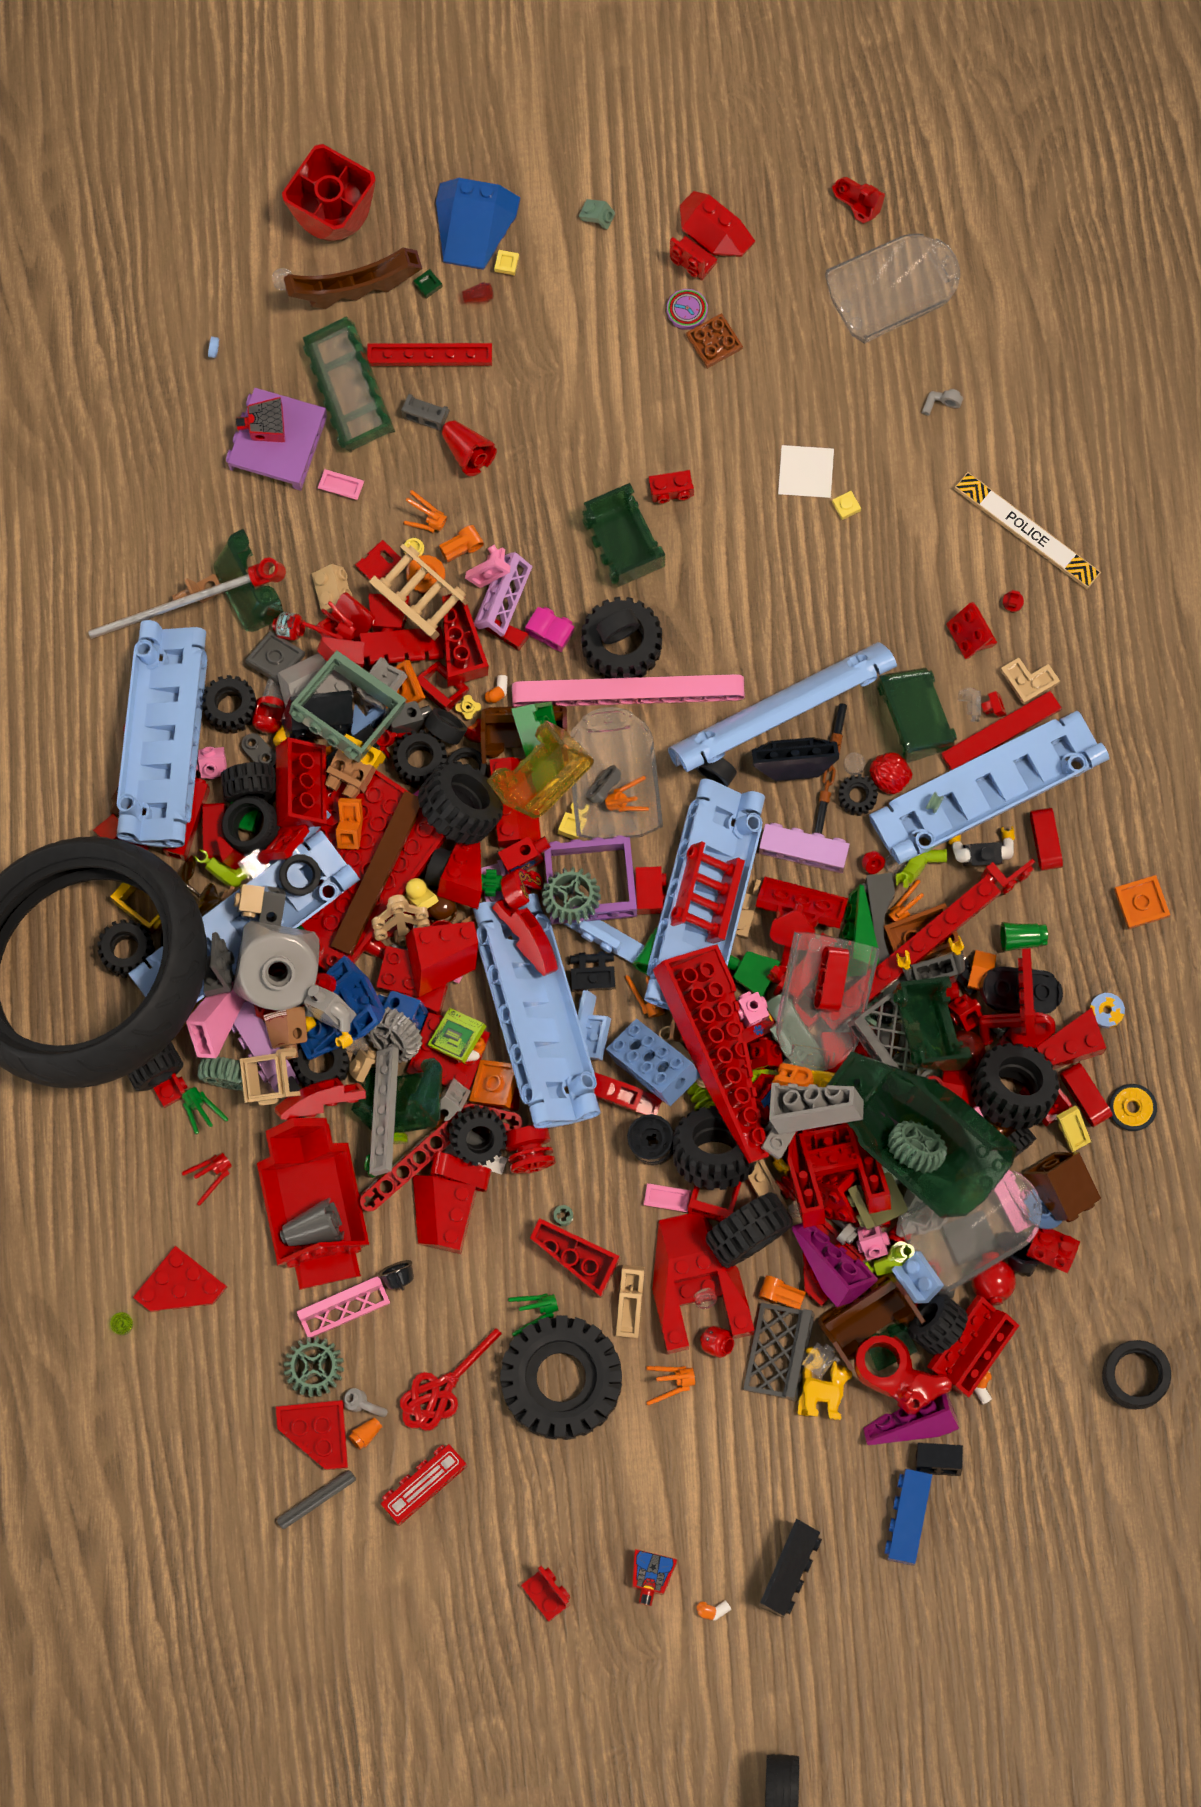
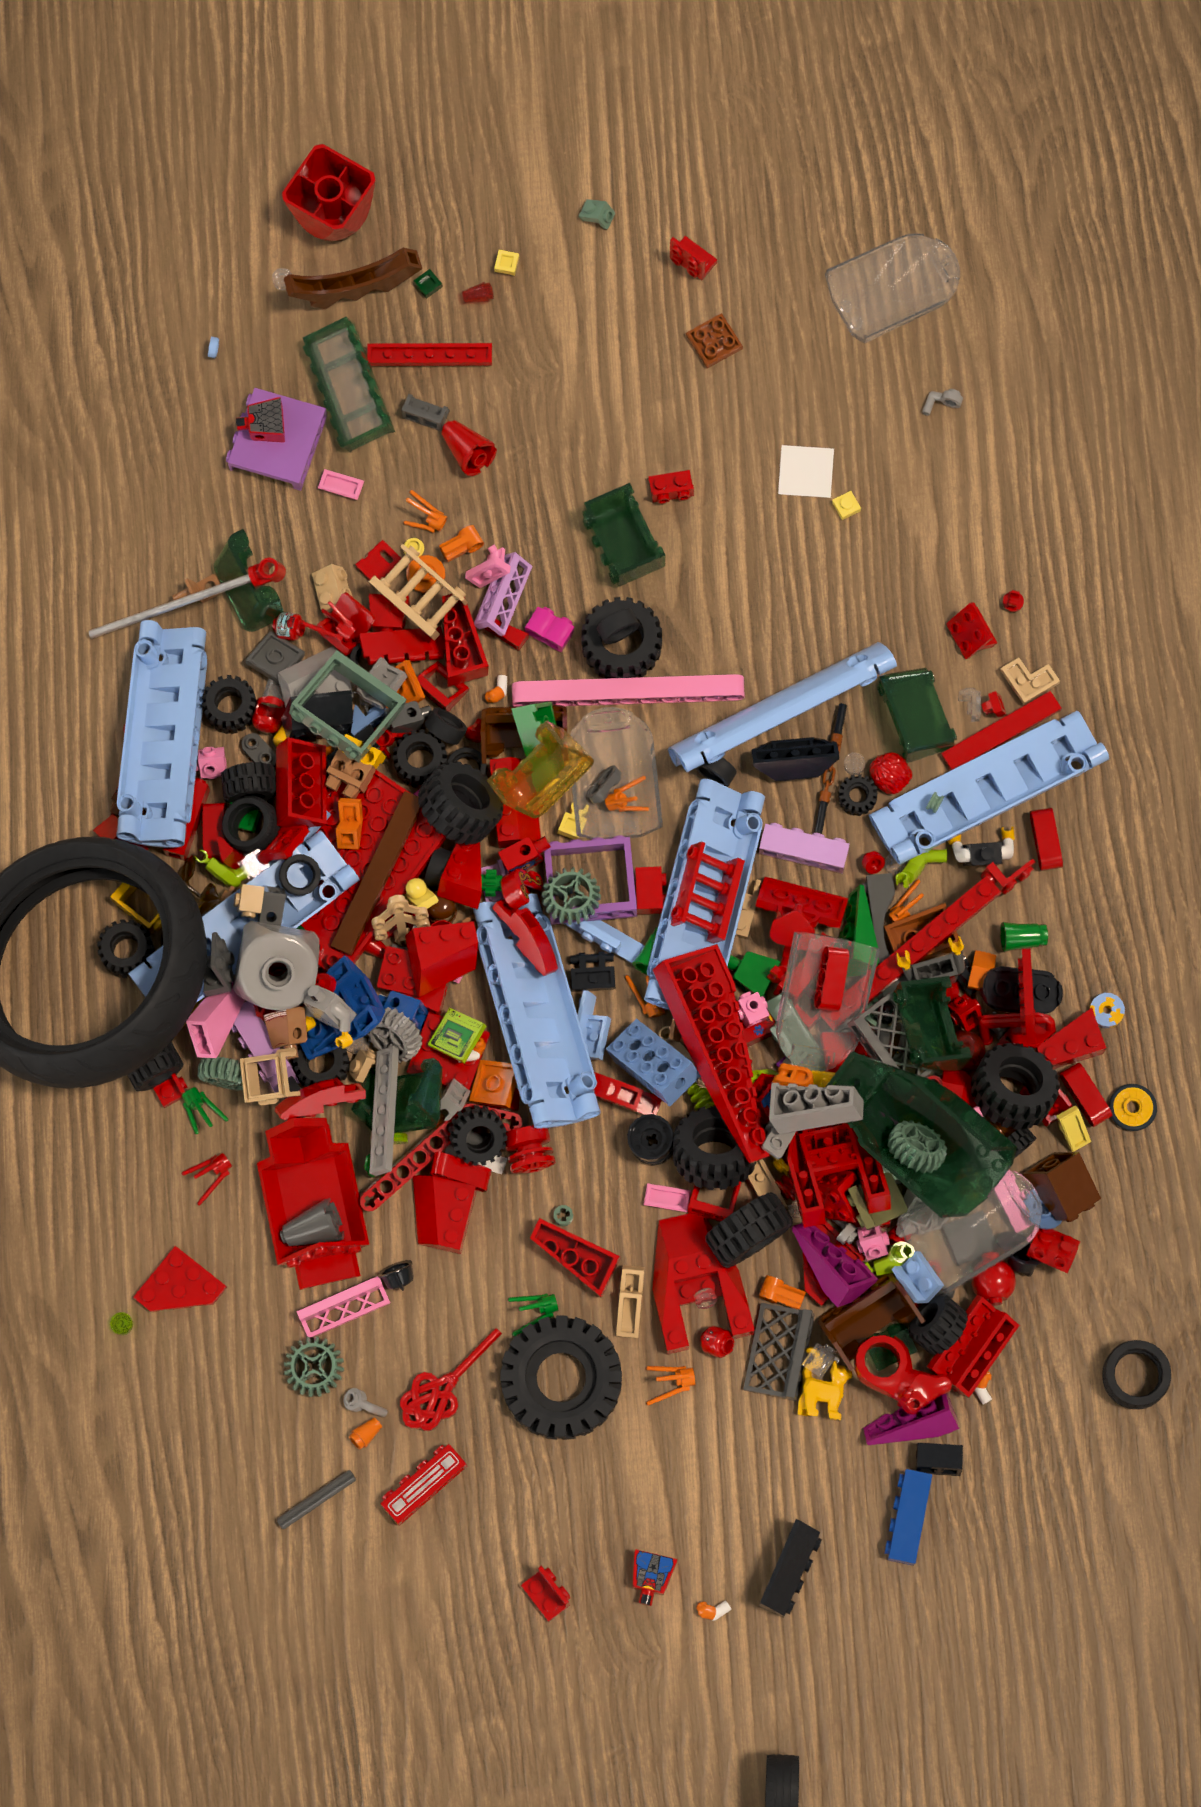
(317, 1431): red plate -> none
(351, 649): red slope -> none
(468, 713): light yellow plate -> none
(473, 220): blue wedge -> none
(687, 309): tile -> none
(714, 226): red wedge -> none
(766, 1054): red brick -> none
(862, 198): red piece -> none
(1027, 530): tile -> none
(1142, 902): orange plate -> none

